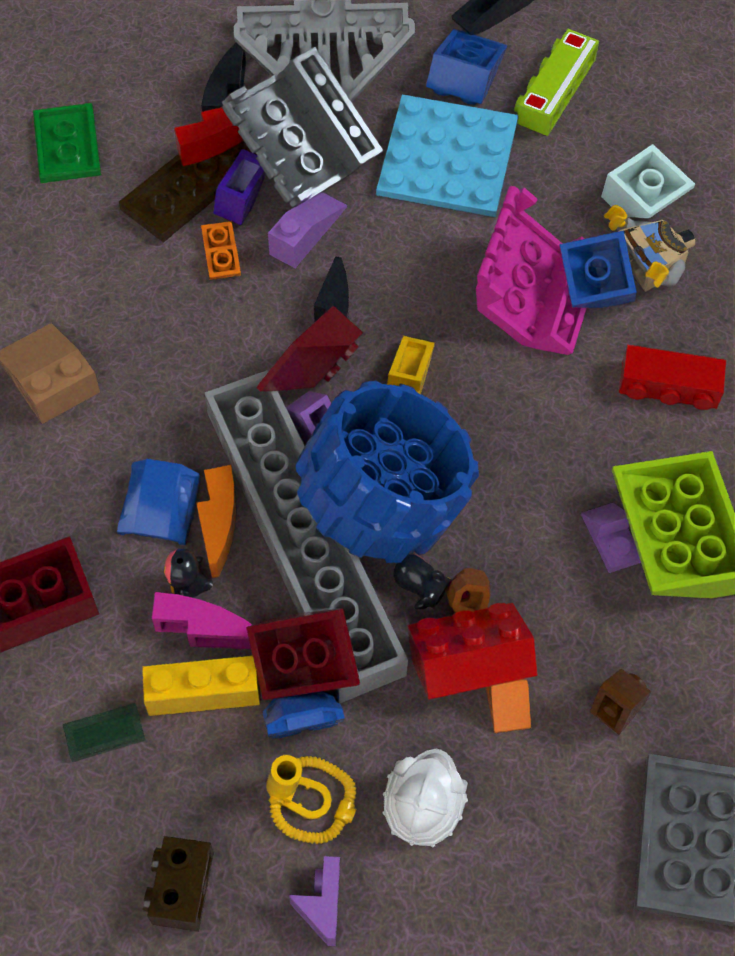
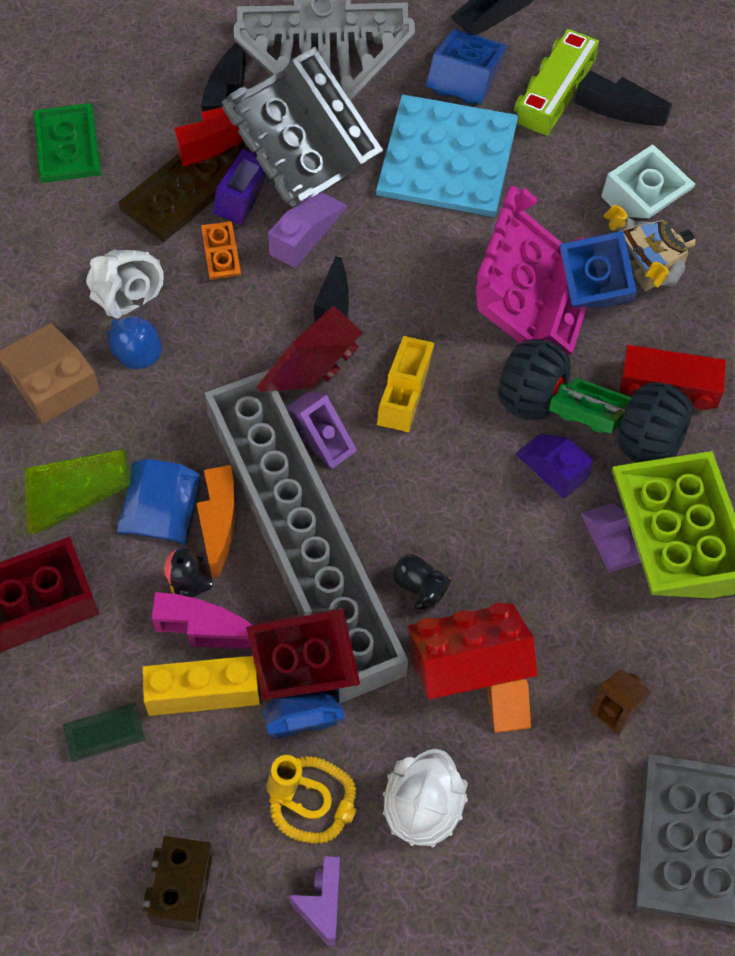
(72, 485): none -> clear neon green wing
(122, 278): none -> white head
(134, 342): none -> blue hair
(386, 471): blue wheel -> none
(469, 590): dark orange rock -> none
(557, 462): none -> dark purple slope
(622, 100): none -> black slope
(649, 422): none -> black plate

